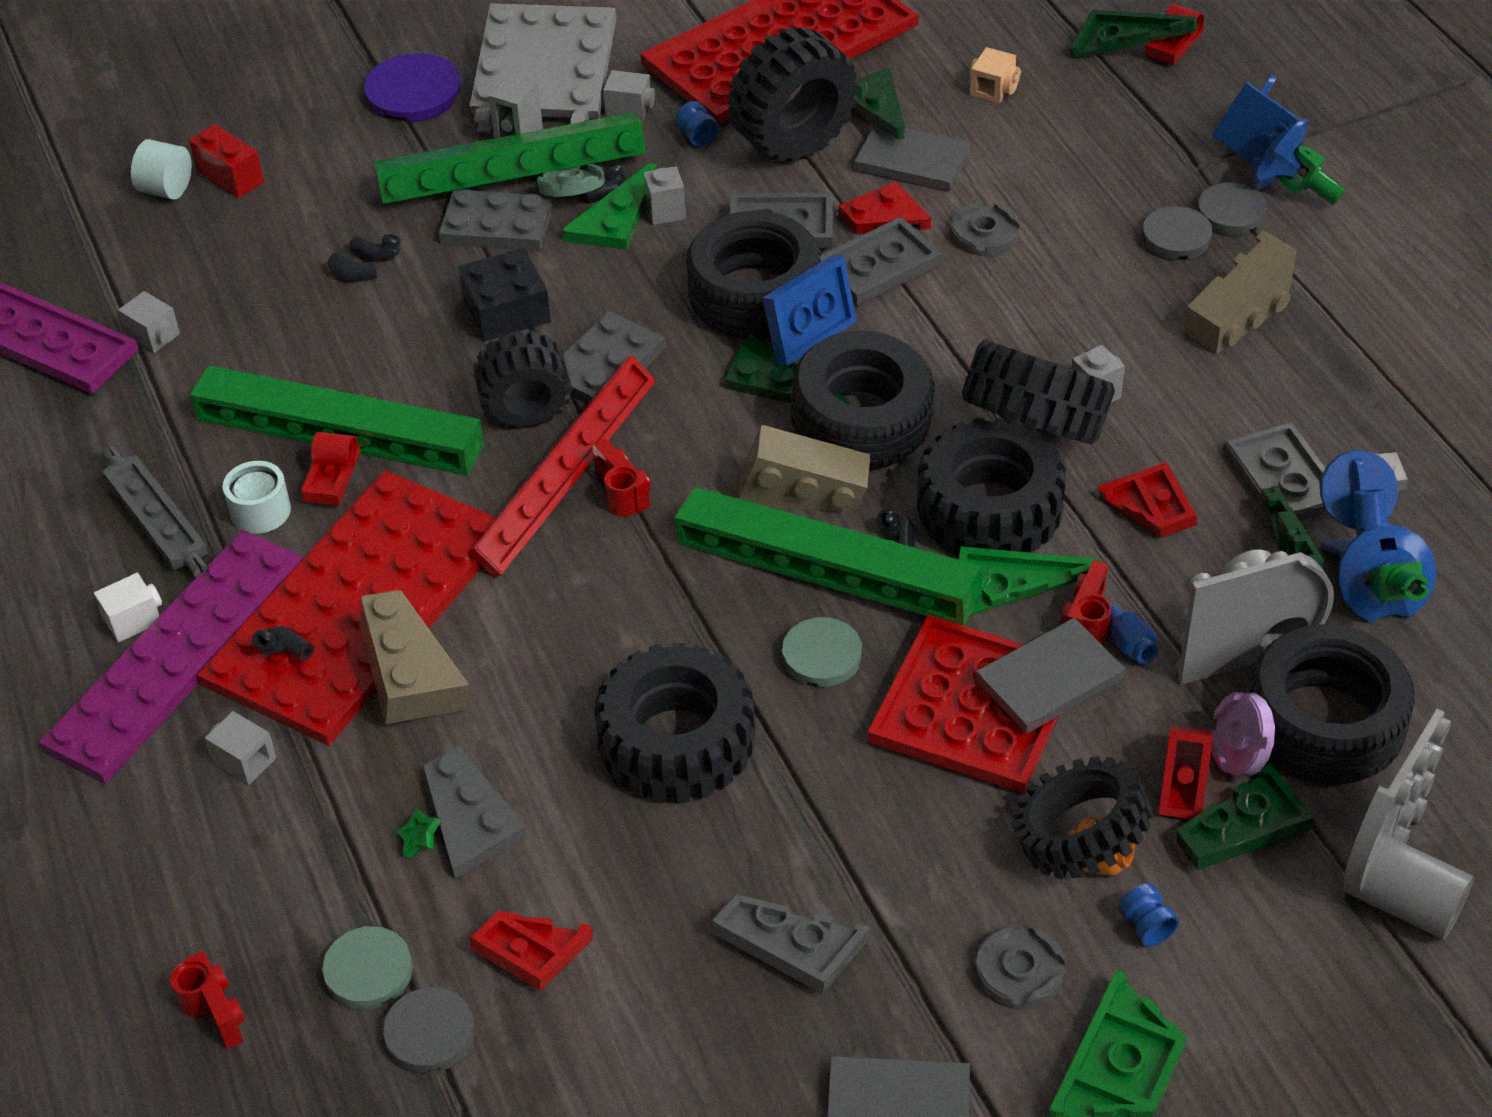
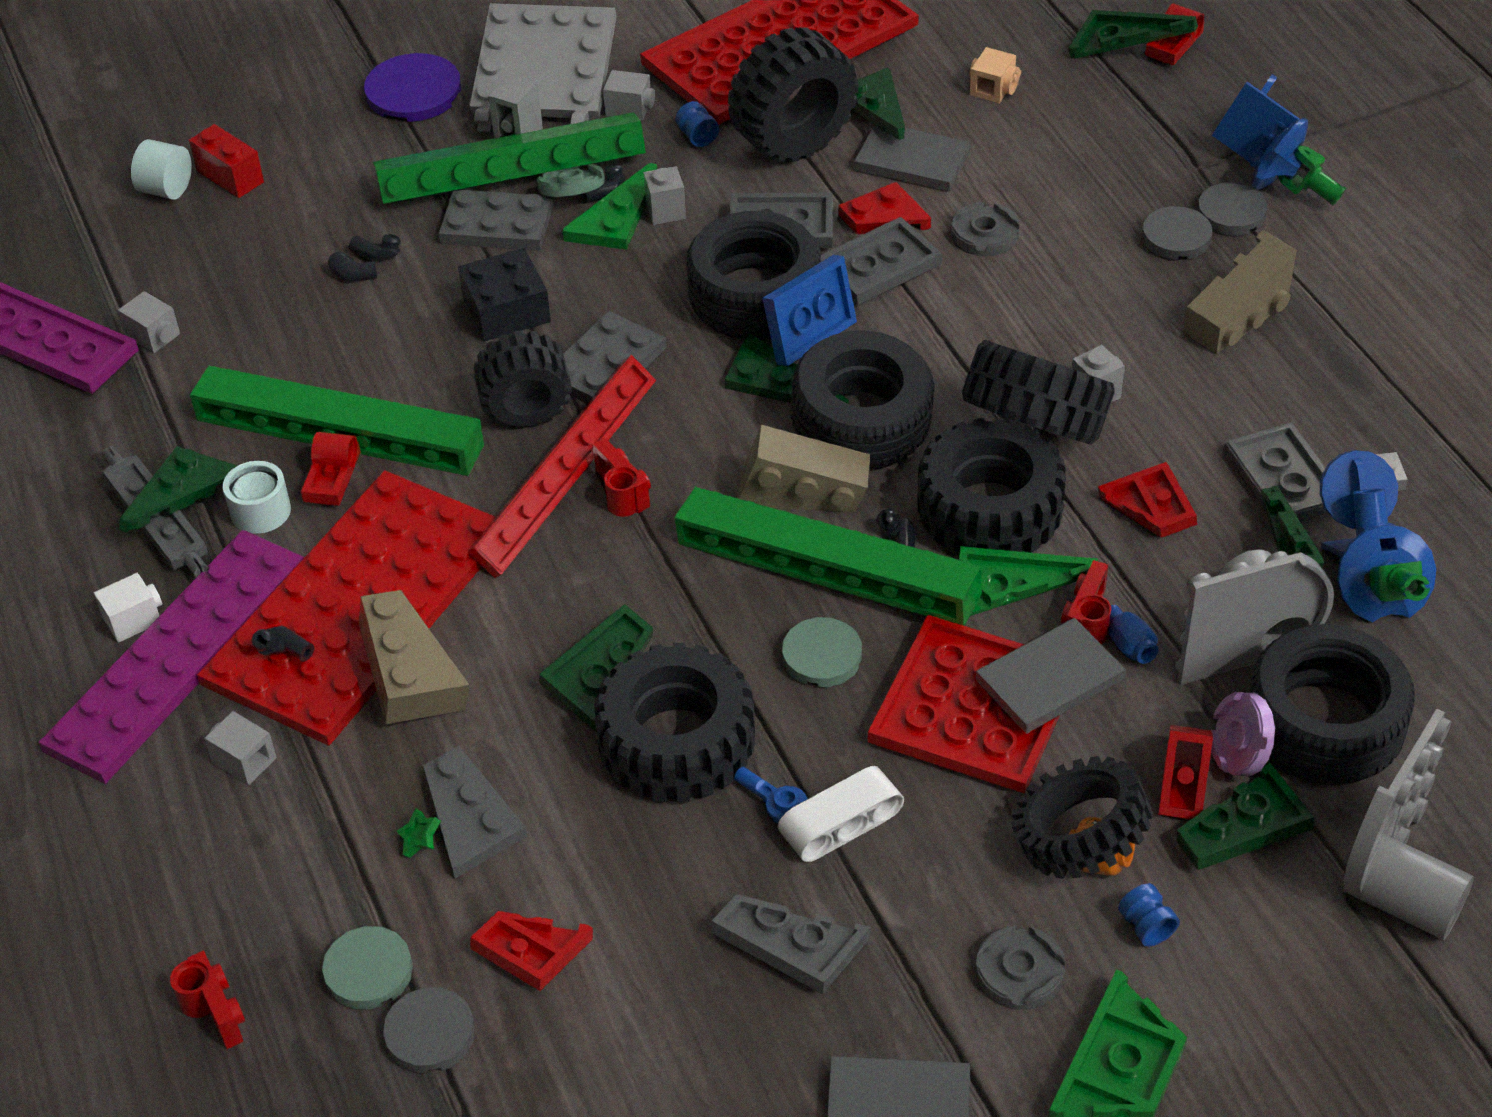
(176, 485): none -> dark green wing
(581, 669): none -> dark green wing
(777, 800): none -> blue plate
(840, 813): none -> white beam

